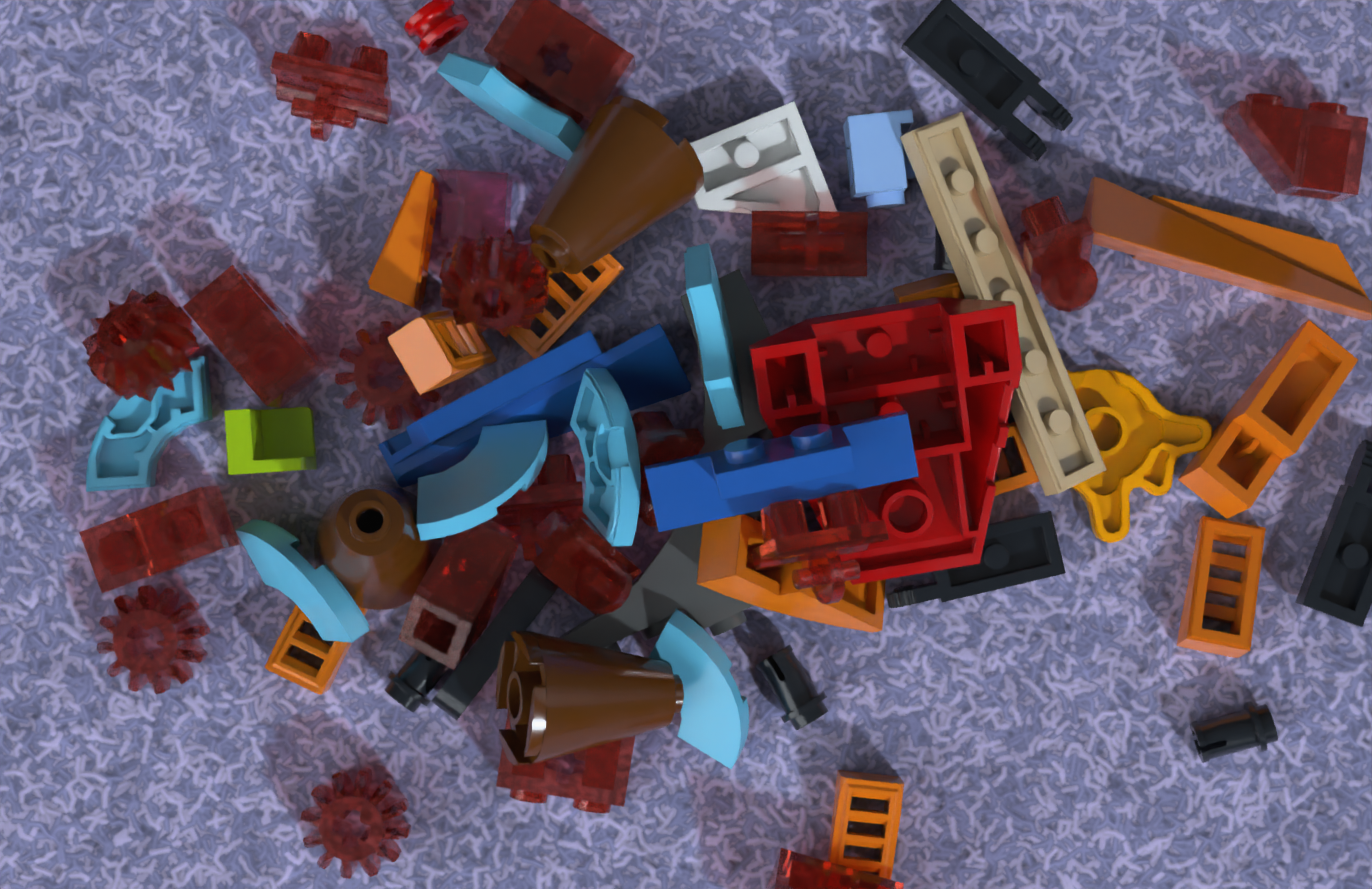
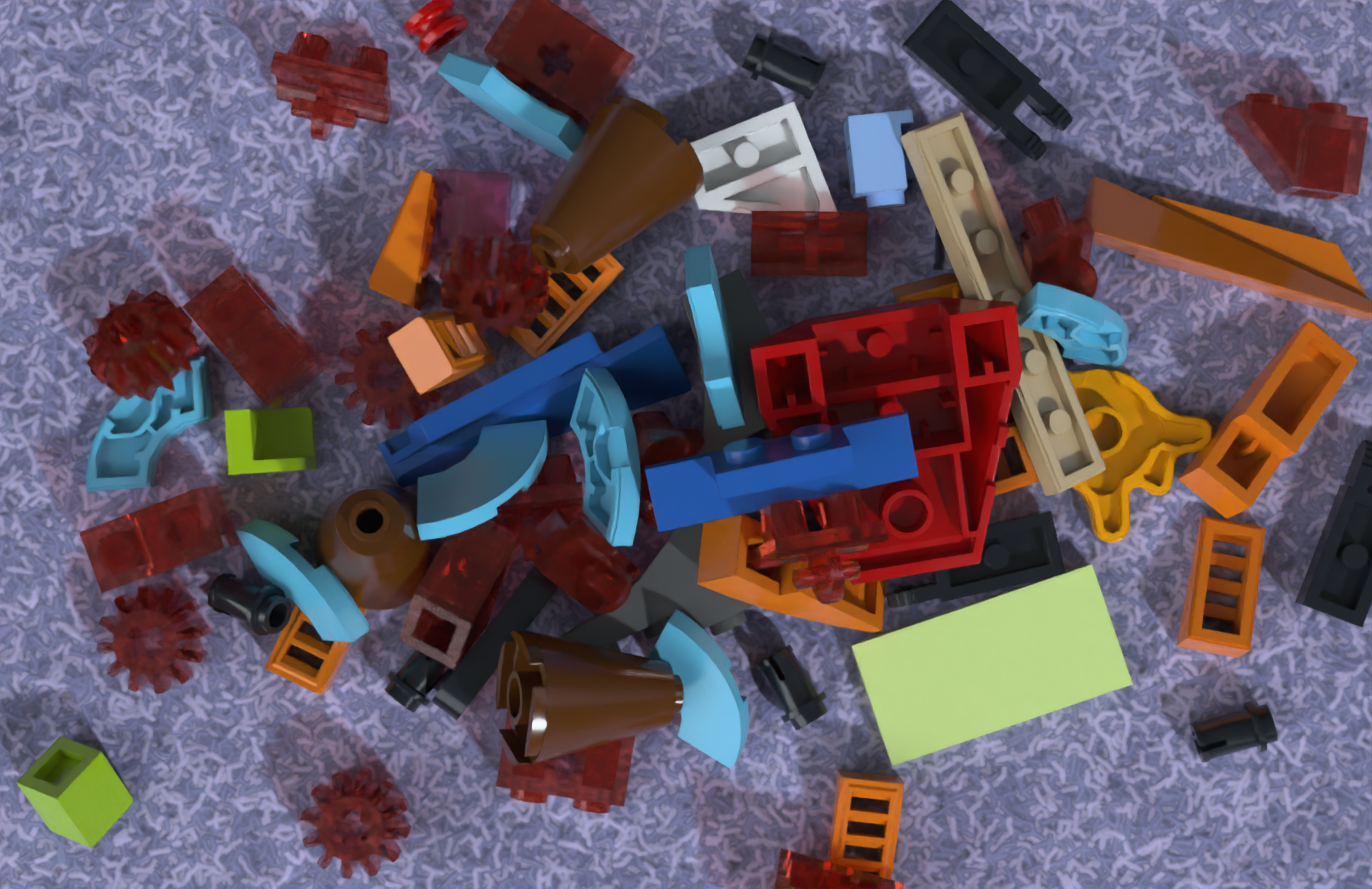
(75, 791): none -> lime panel
(262, 609): none -> black pin
(783, 65): none -> black pin
(991, 664): none -> yellowish green tile
(1079, 324): none -> medium azure tile

